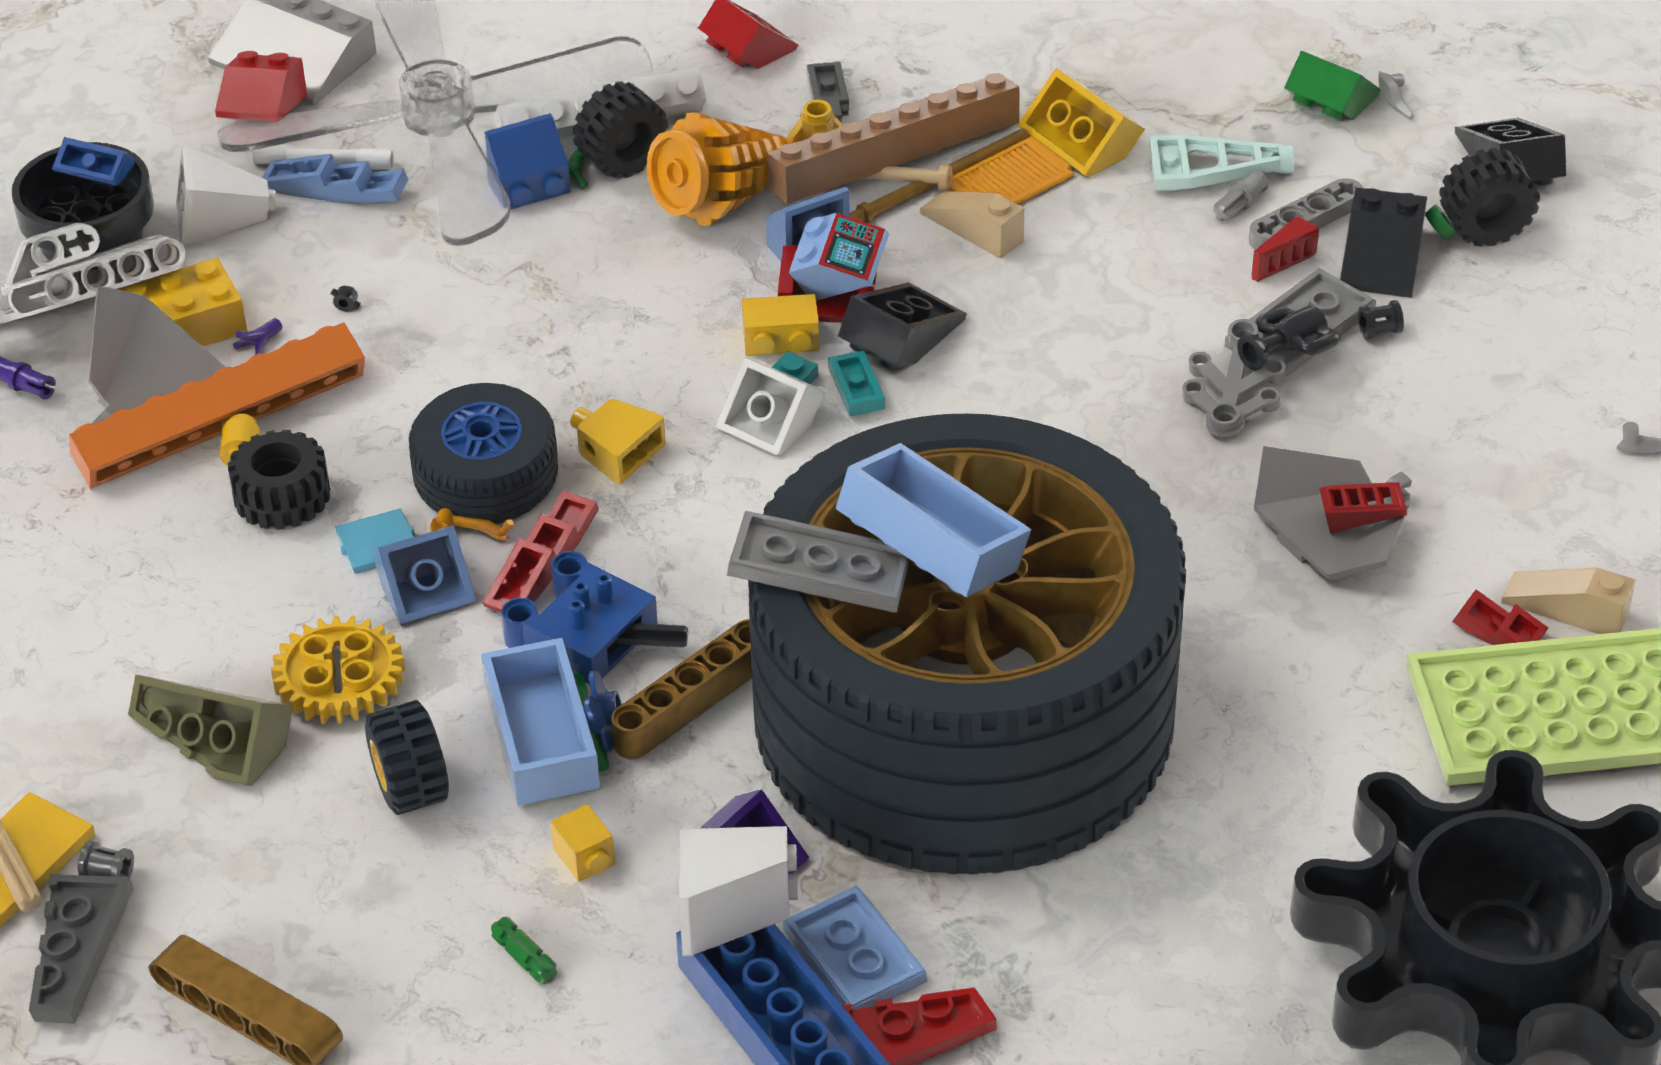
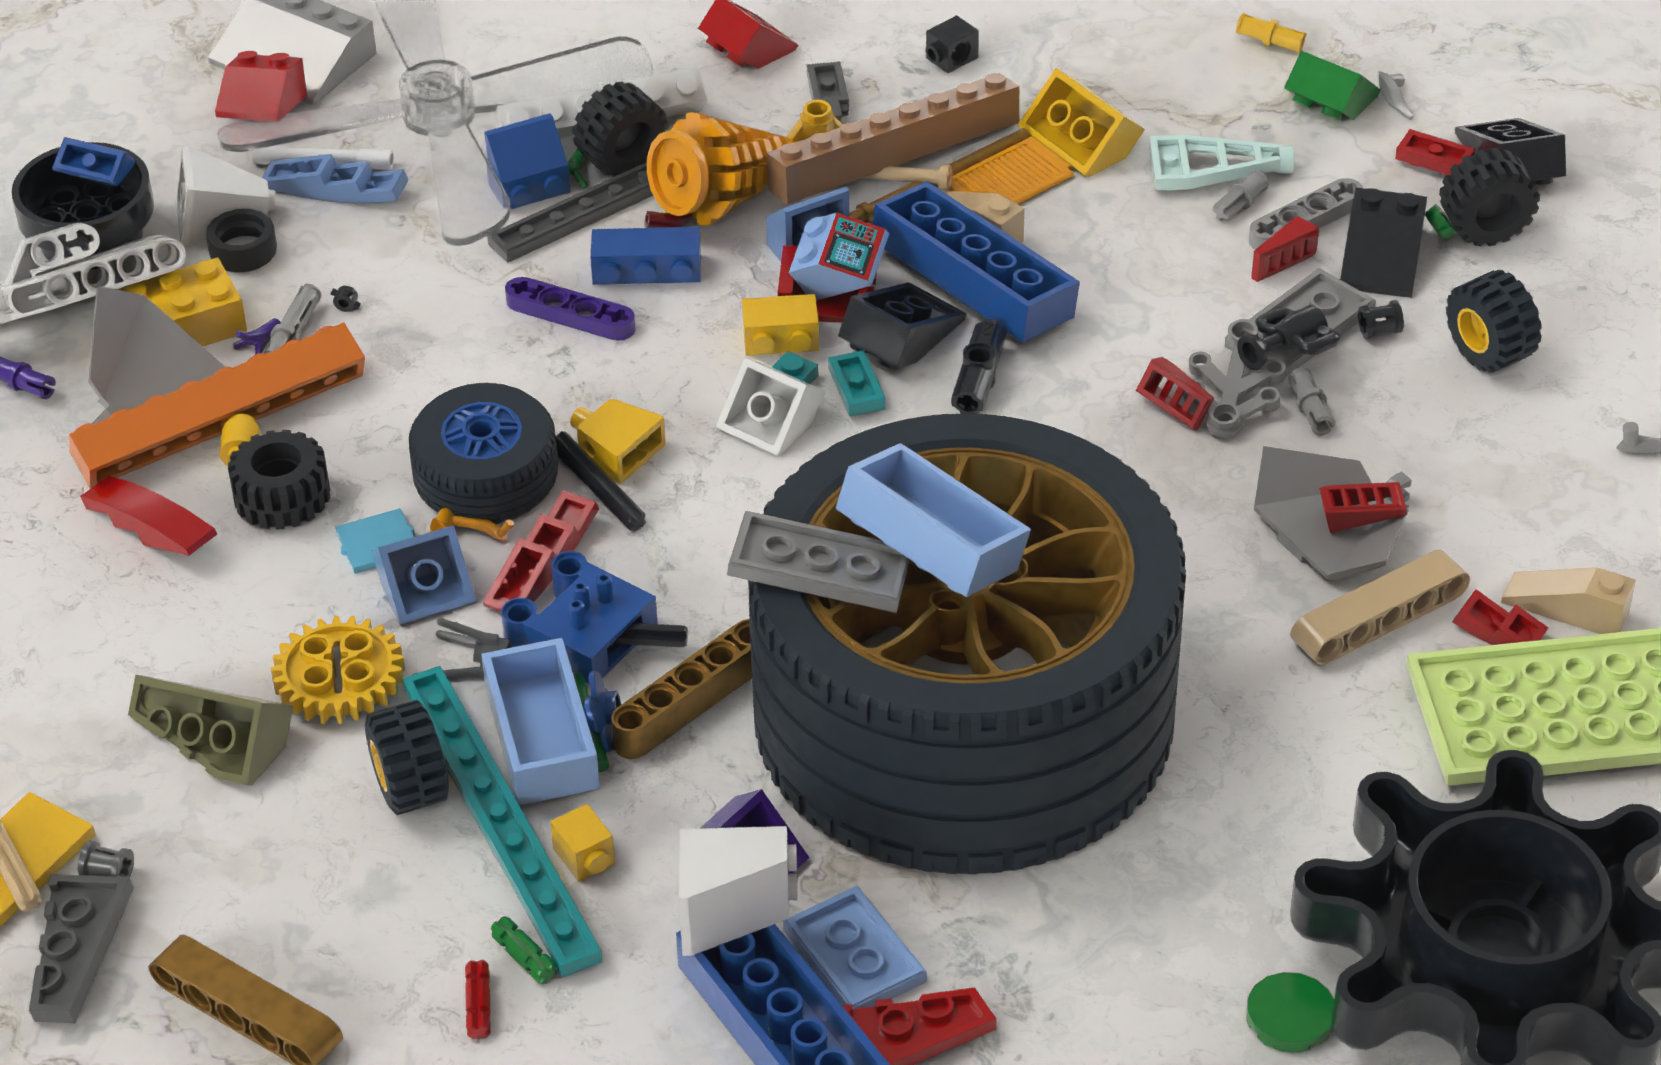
(154, 517): none -> red slope
(242, 223): none -> black tyre
(295, 317): none -> light grey pin
(477, 999): none -> red axle
(481, 641): none -> dark grey plant
(505, 826): none -> teal plate
(571, 214): none -> dark grey tile
(599, 482): none -> black axle
(608, 321): none -> dark purple beam
(646, 255): none -> blue brick
(664, 220): none -> dark red arm
(952, 44): none -> black brick
(976, 261): none -> blue brick
(979, 366): none -> black piece
(1150, 389): none -> red slope
(1271, 32): none -> yellow pin
(1290, 1011): none -> green tile
(1311, 401): none -> light grey pin
(1380, 607): none -> tan beam
(1431, 152): none -> red plate
(1493, 321): none -> black wheel

